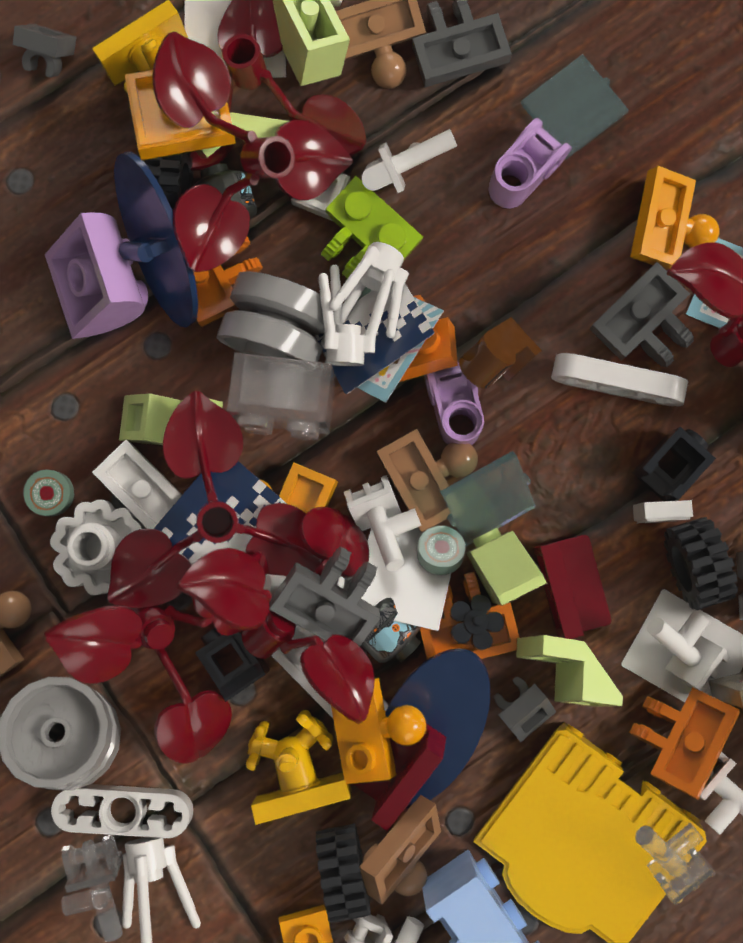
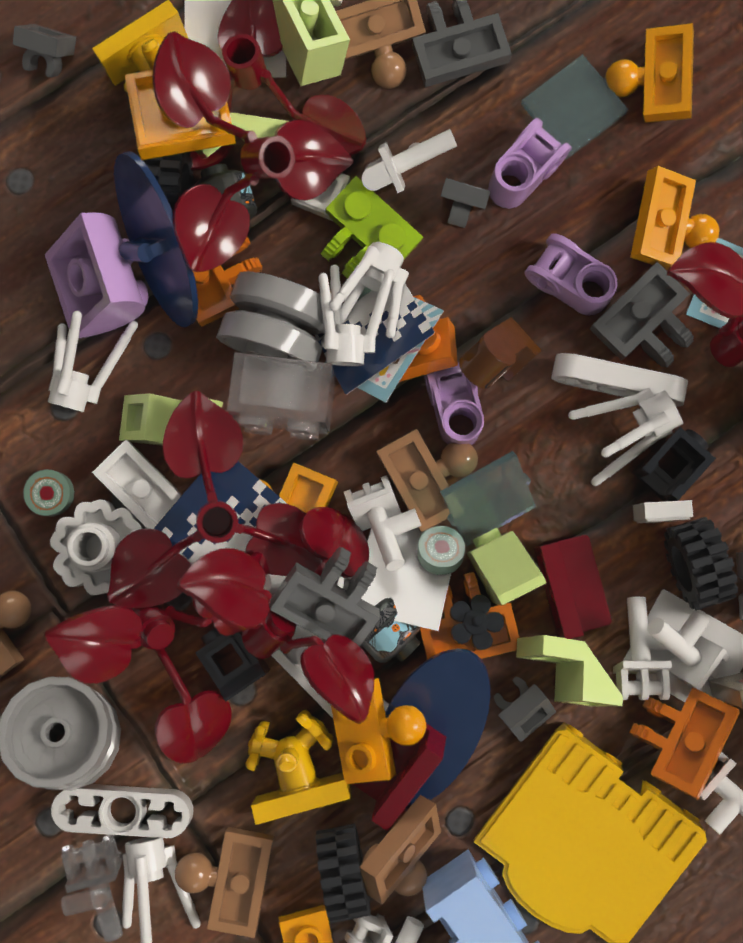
(71, 387): none -> white plant
(237, 880): none -> medium nougat plate
(464, 198): none -> dark grey tile
(569, 274): none -> lavender piece
(641, 643): none -> white arm
(655, 421): none -> white plant
(665, 76): none -> light orange plate
(676, 862): clear arm -> none

